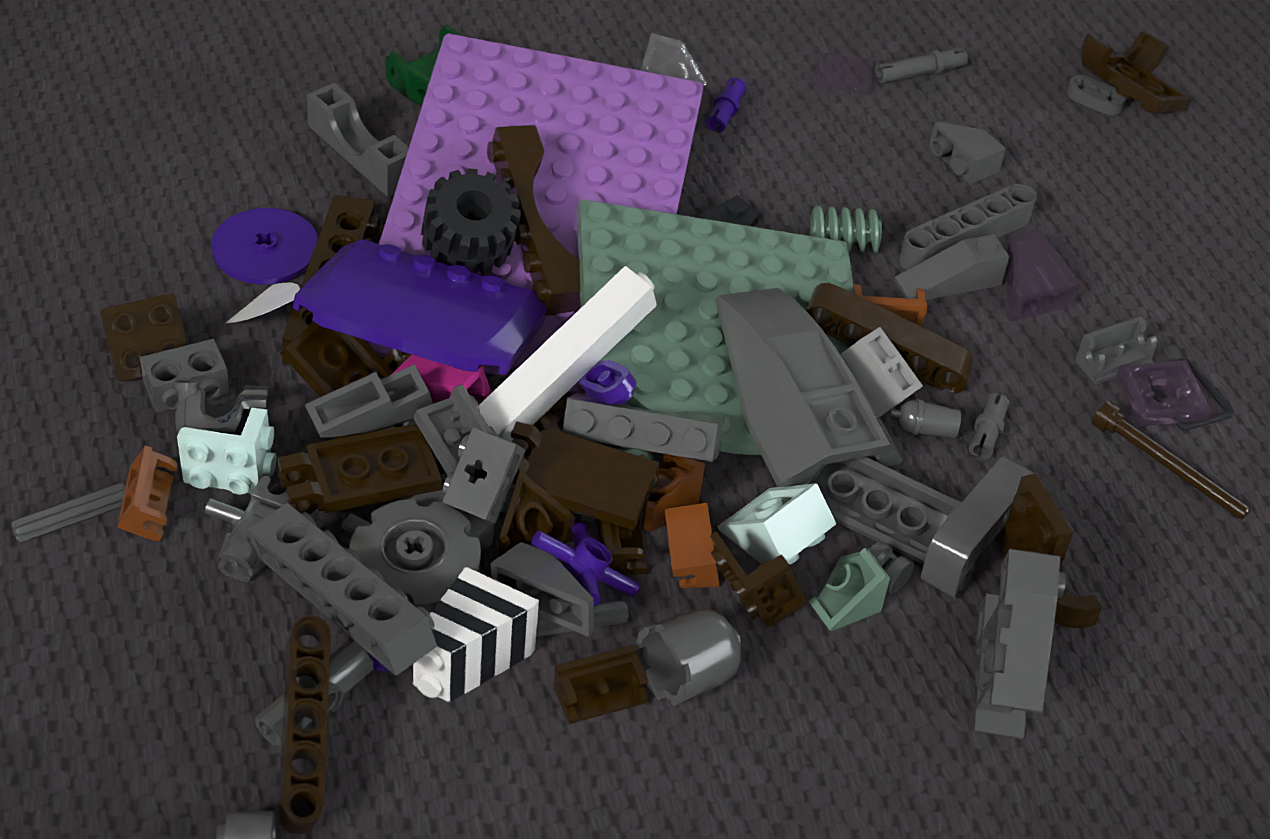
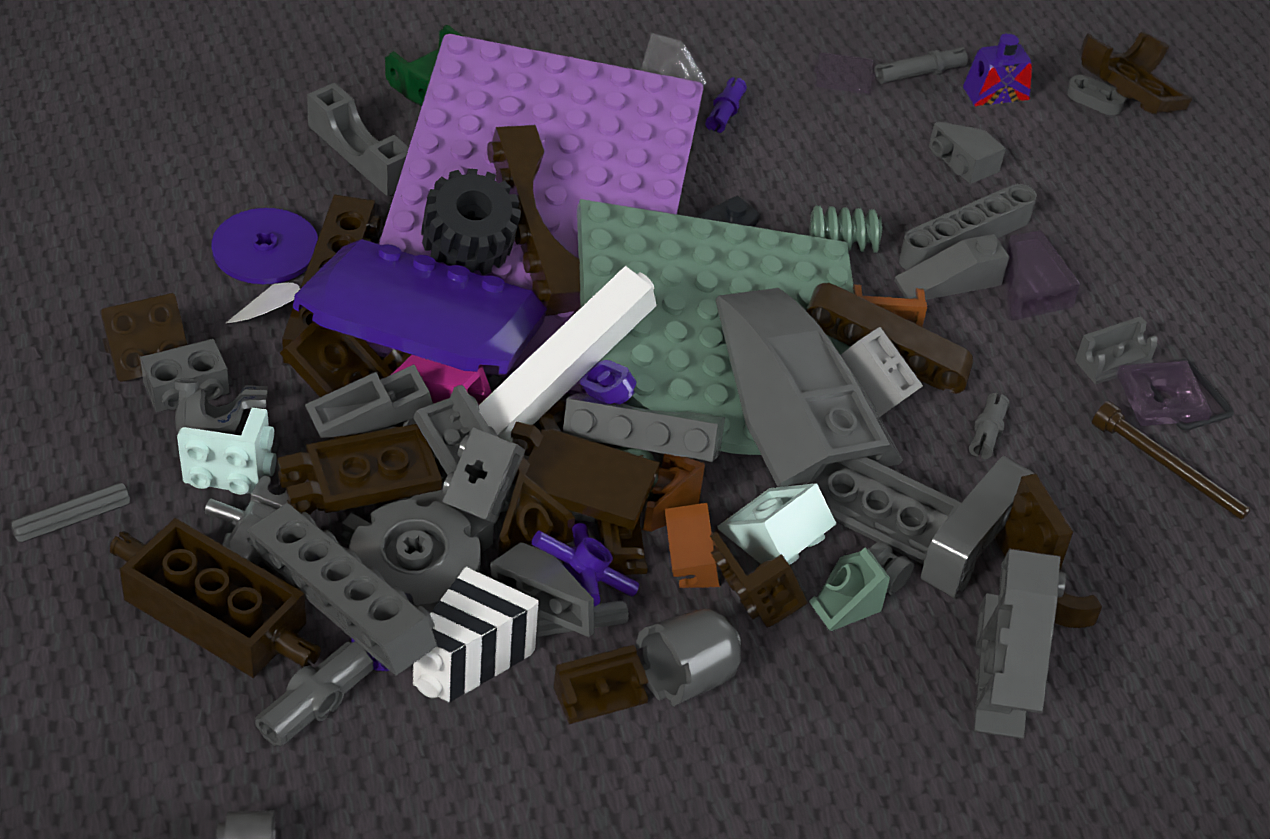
(147, 495): dark orange hinge -> none
(214, 597): none -> dark brown brick
(301, 743): dark brown beam -> none
(928, 419): dark grey piece -> none
(999, 73): none -> dark purple torso

